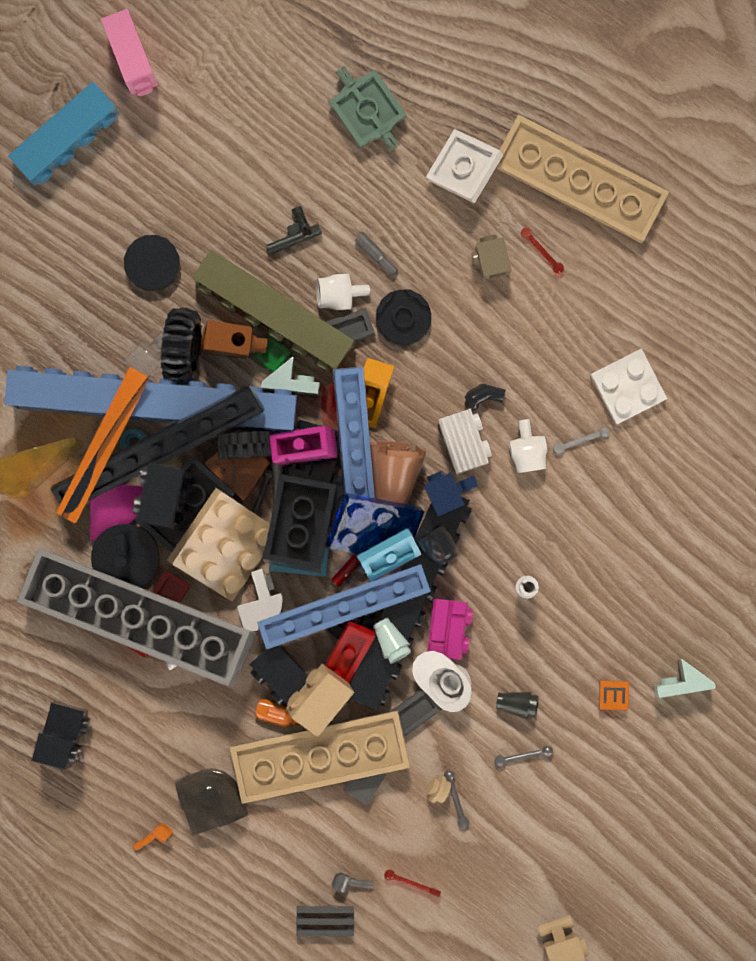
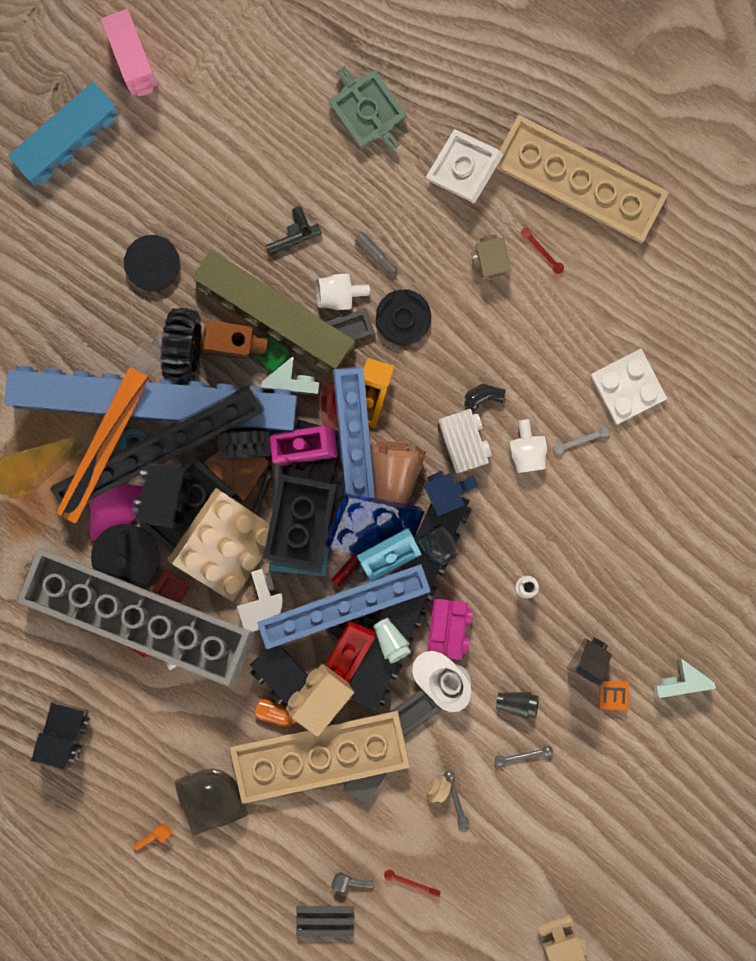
(591, 660): none -> black slope

